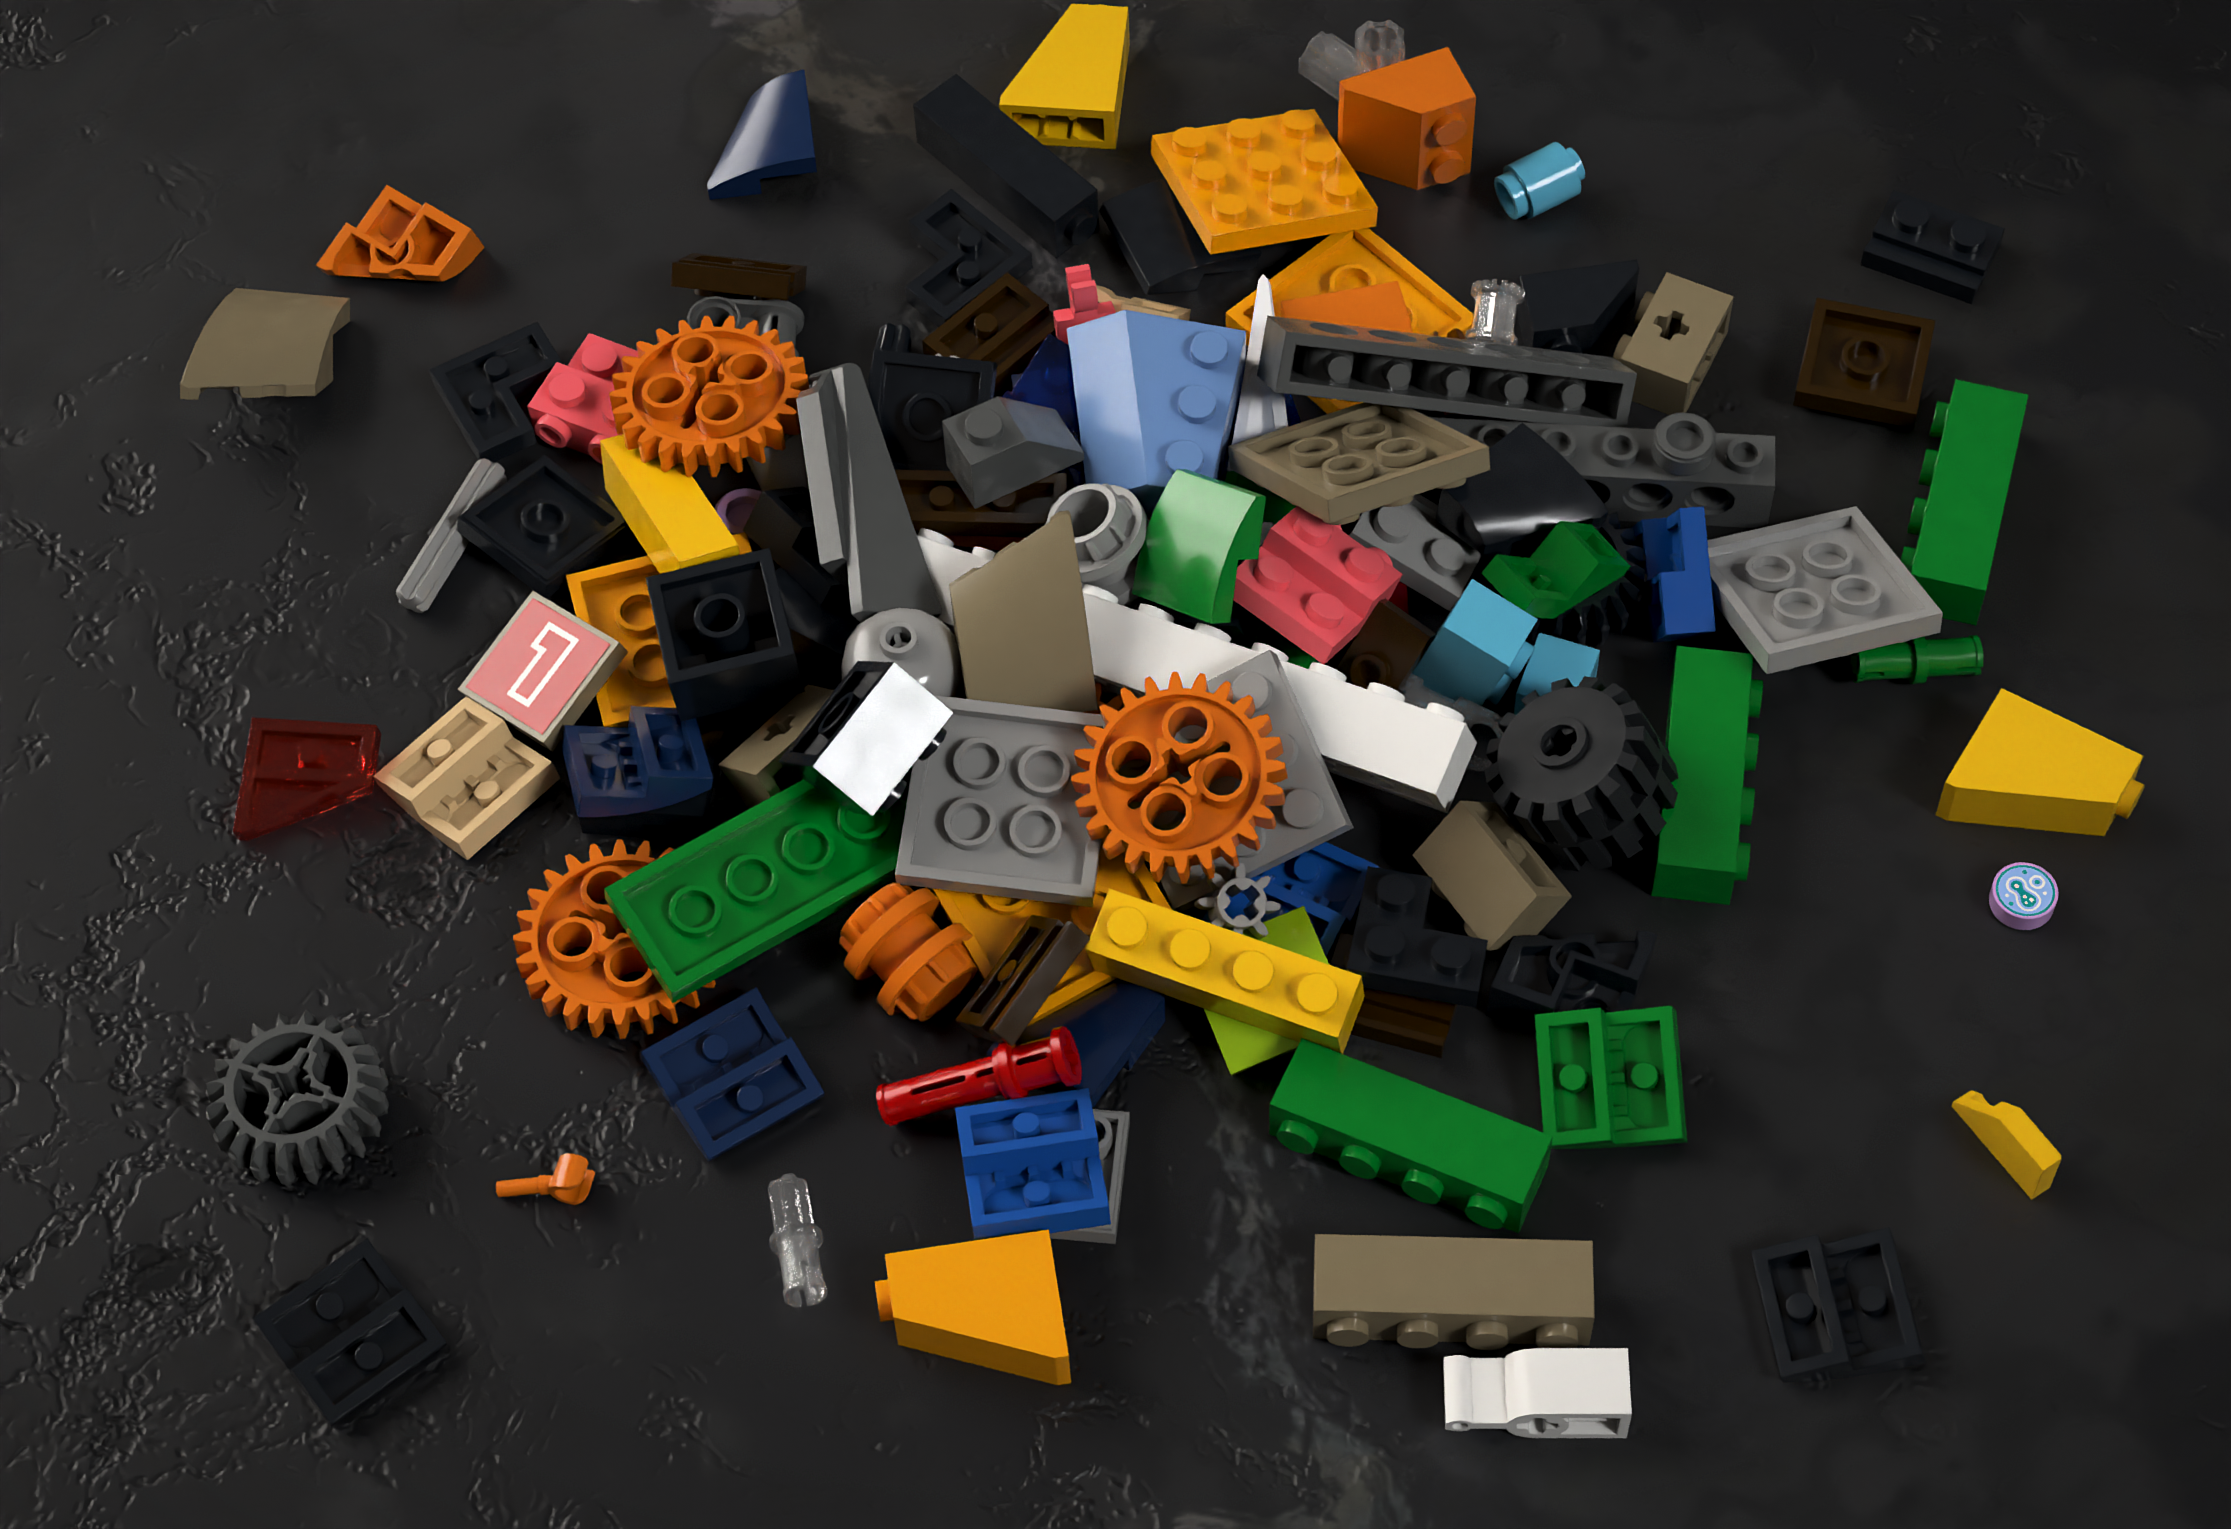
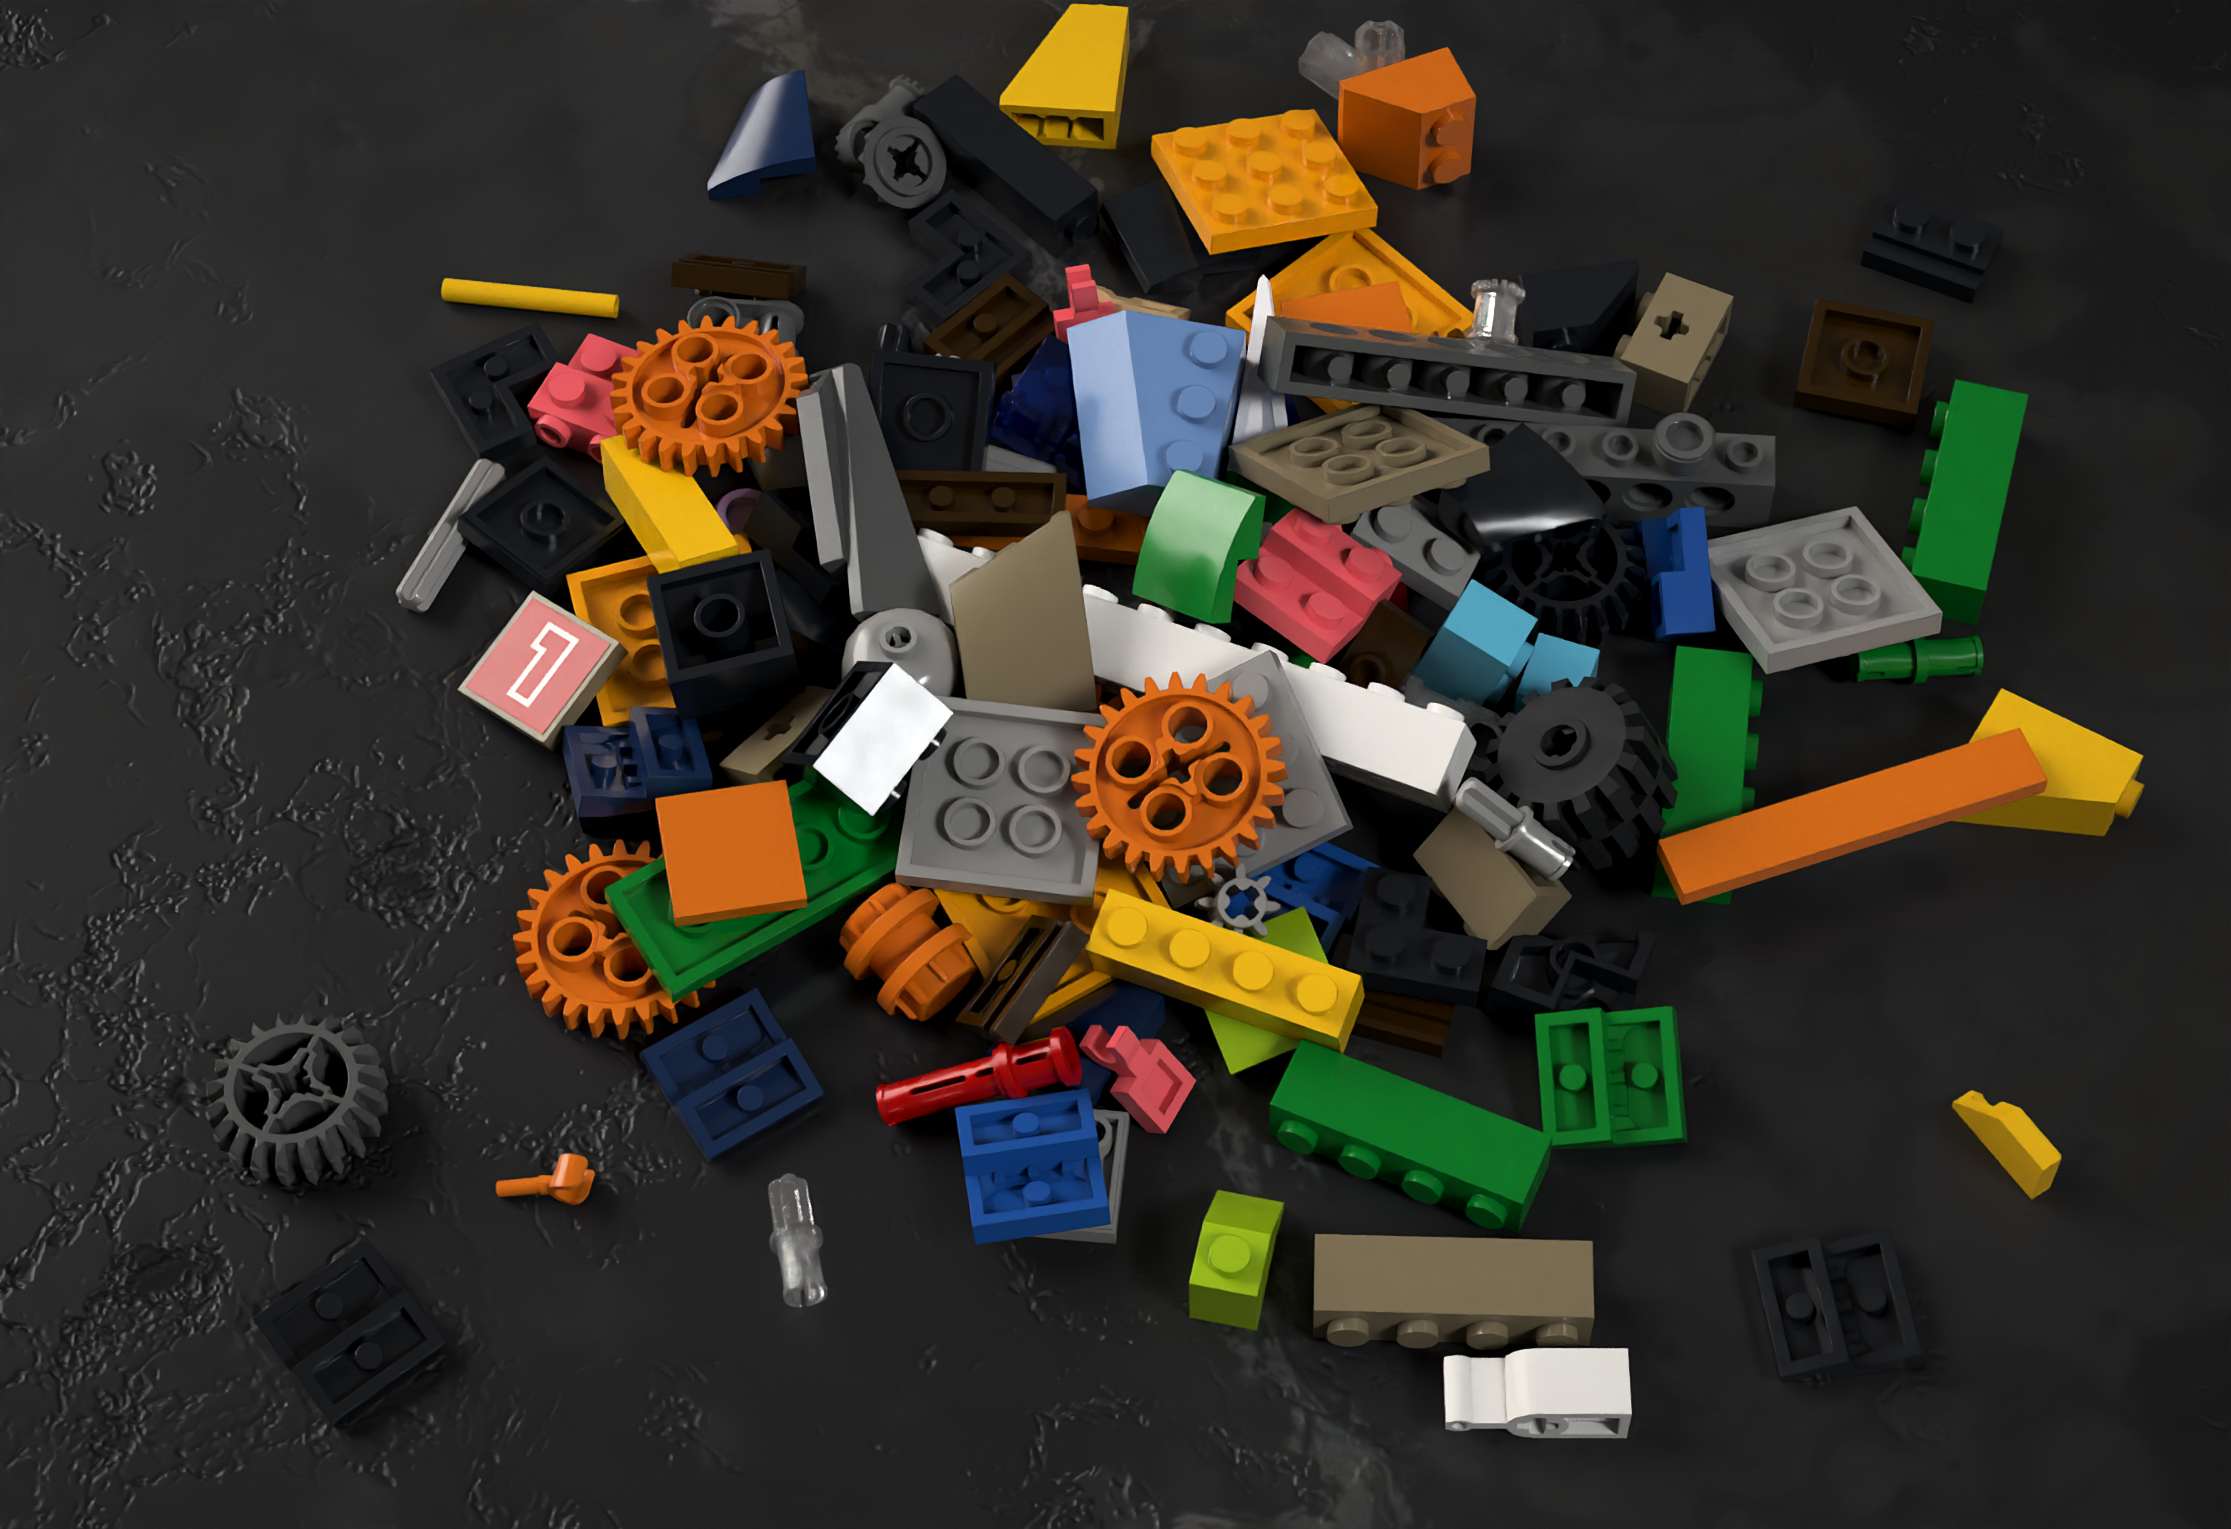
(266, 345): dark tan slope -> none
(302, 771): clear red wing -> none
(402, 242): orange slope -> none
(466, 777): tan slope -> none
(530, 298): none -> yellow piece
(731, 853): none -> orange tile
(896, 102): none -> dark grey connector
(924, 159): none -> dark grey gear
(981, 1304): light orange slope -> none
(1006, 447): dark grey slope -> none
(1107, 535): light grey piece -> none
(1149, 1079): none -> coral plate
(1234, 1259): none -> lime slope
(1514, 829): none -> light grey axle
(1539, 181): medium azure brick -> none
(1560, 573): green slope -> none
(1851, 816): none -> orange tile
(2023, 896): tile -> none

